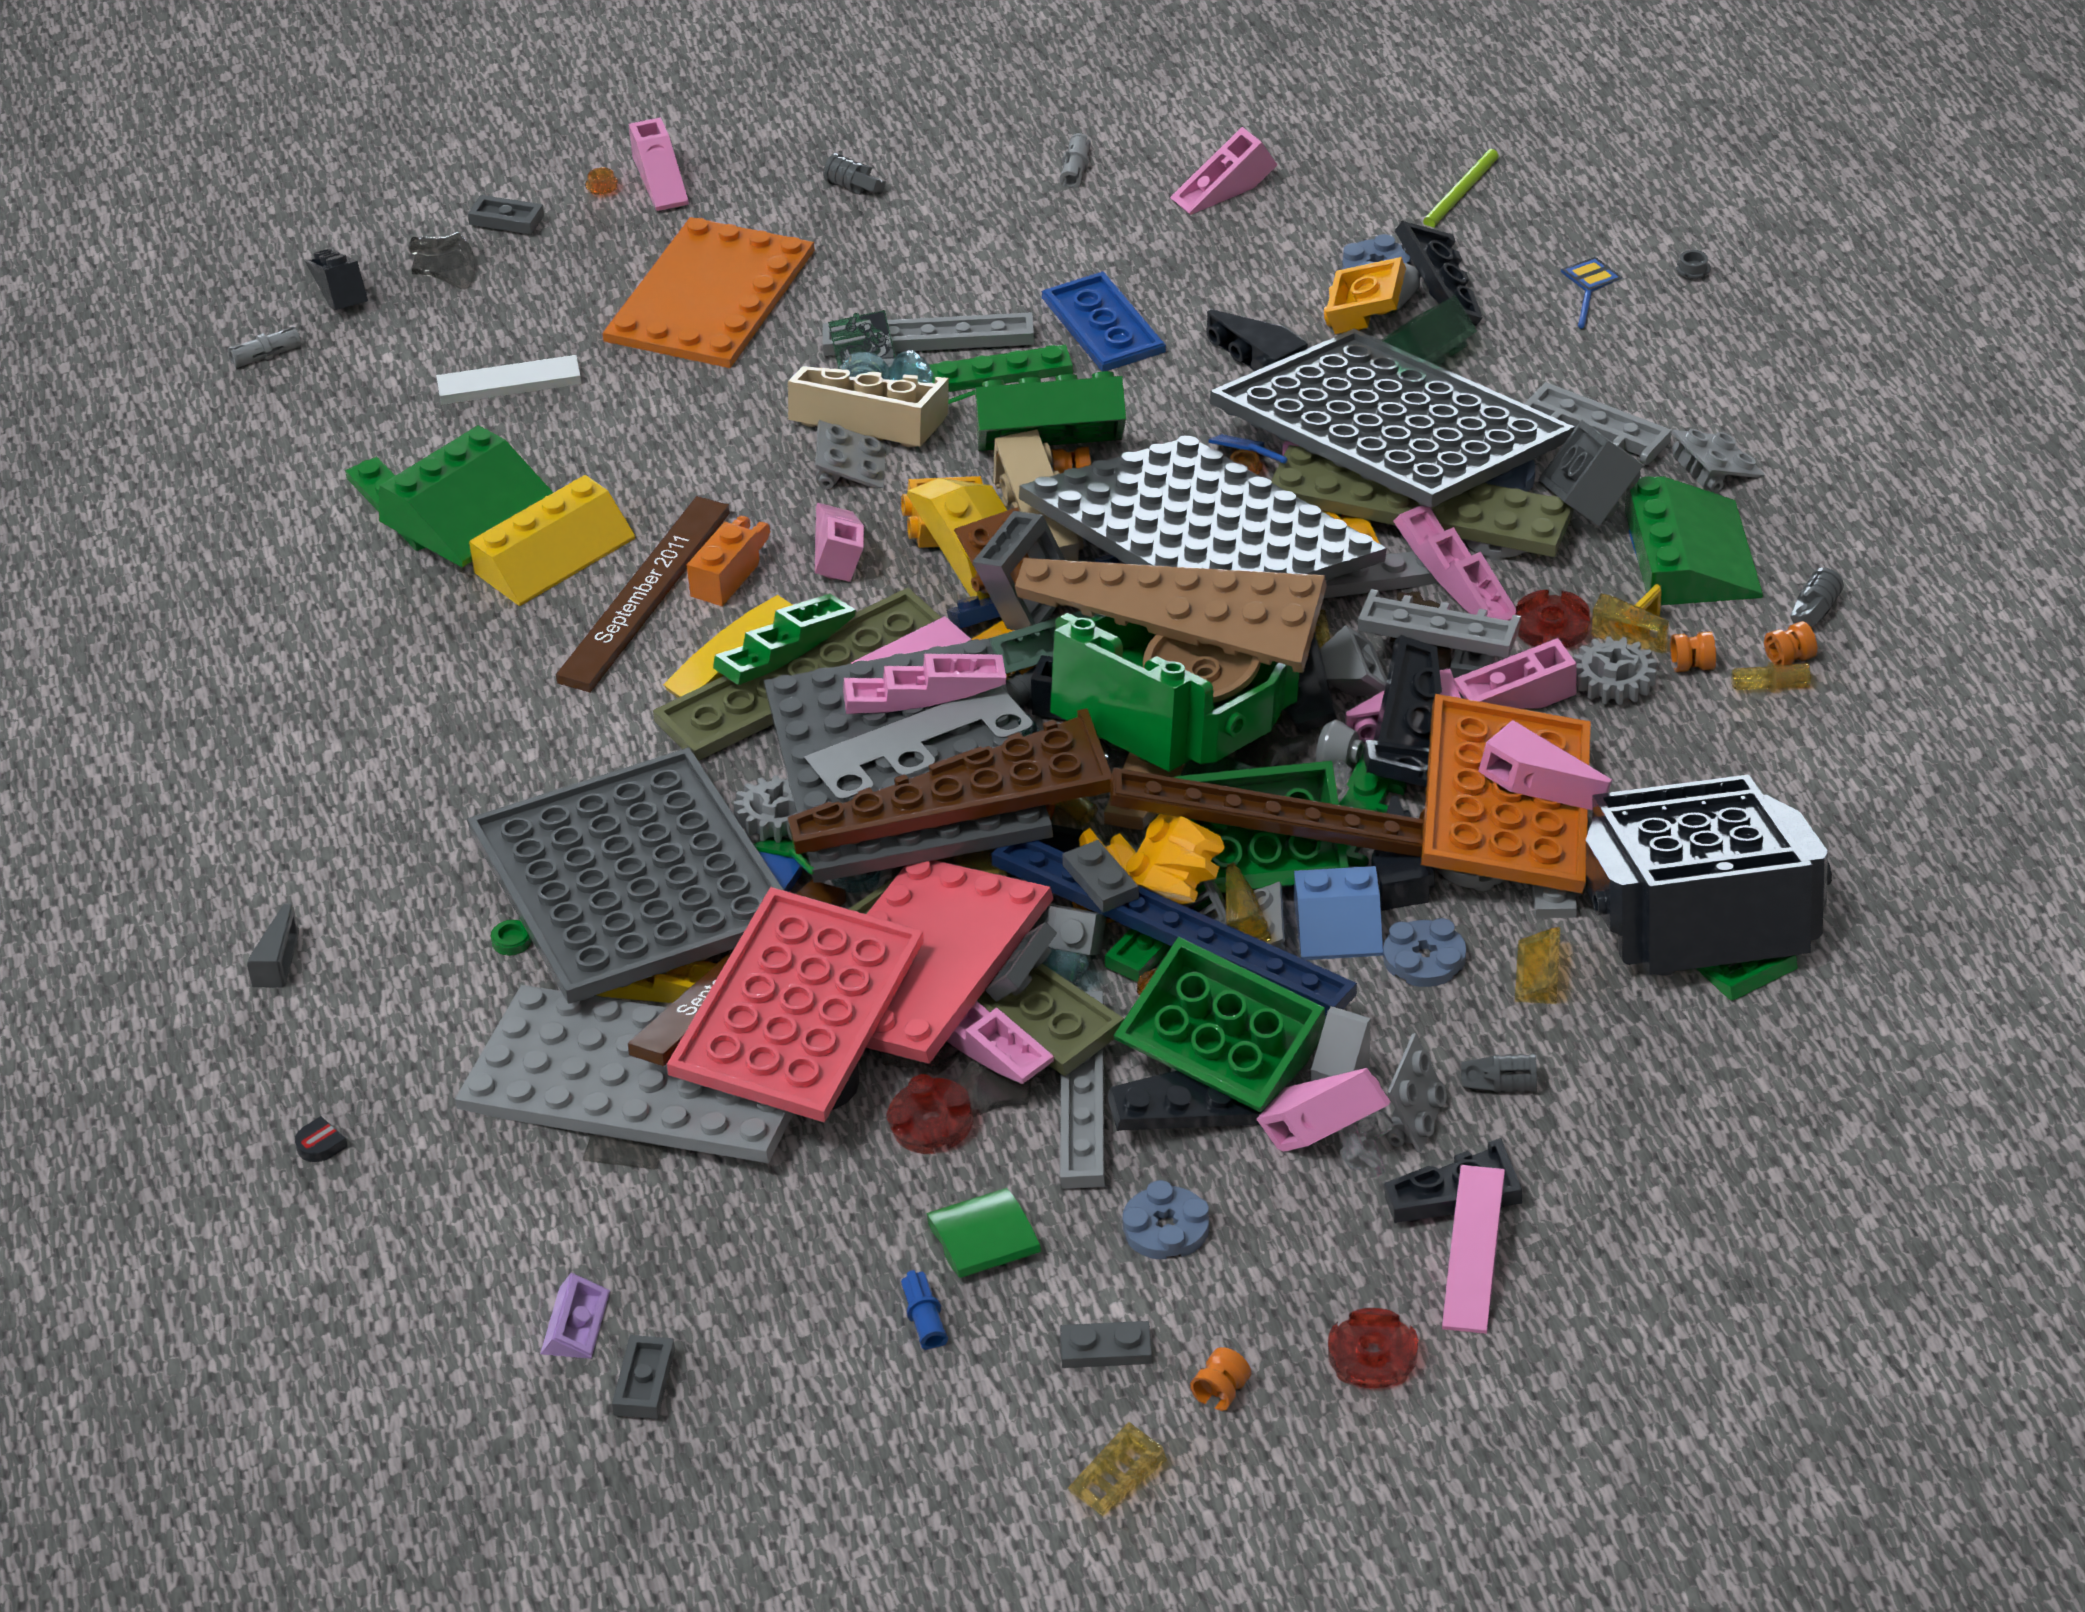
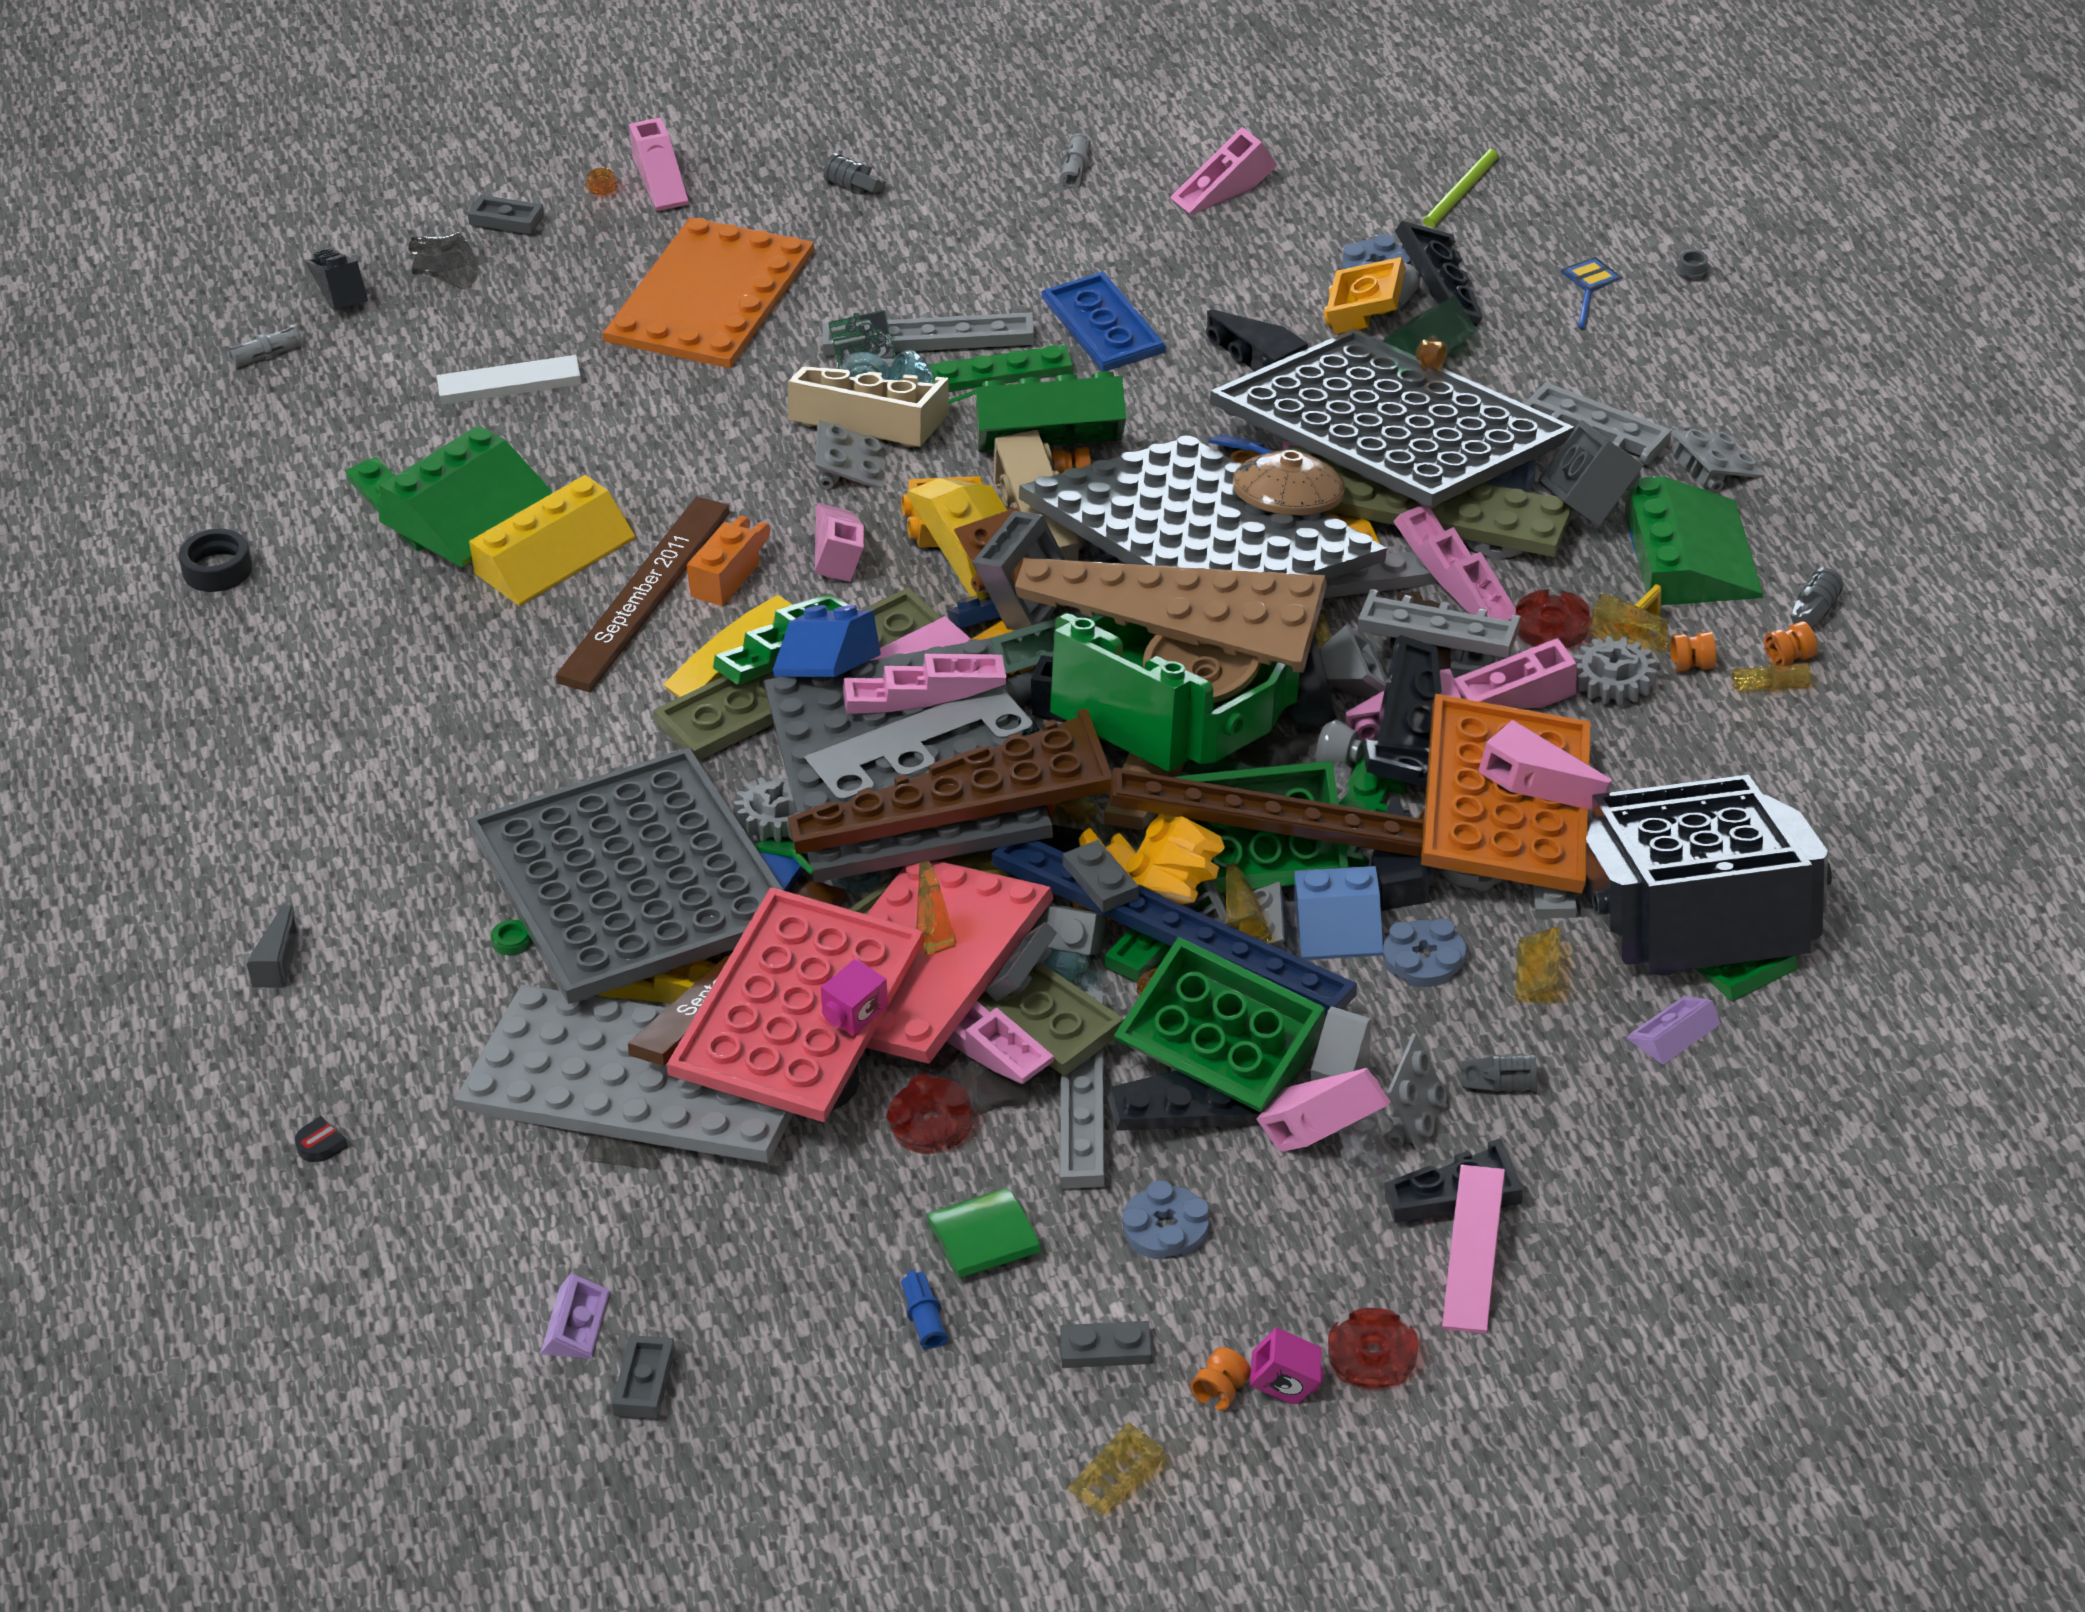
(220, 576): none -> black tyre
(827, 642): none -> blue slope
(854, 997): none -> dark pink brick
(932, 913): none -> slope
(1286, 1366): none -> dark pink brick
(1288, 483): none -> medium nougat dish
(1431, 354): none -> clear orange plate
(1676, 1028): none -> lavender slope

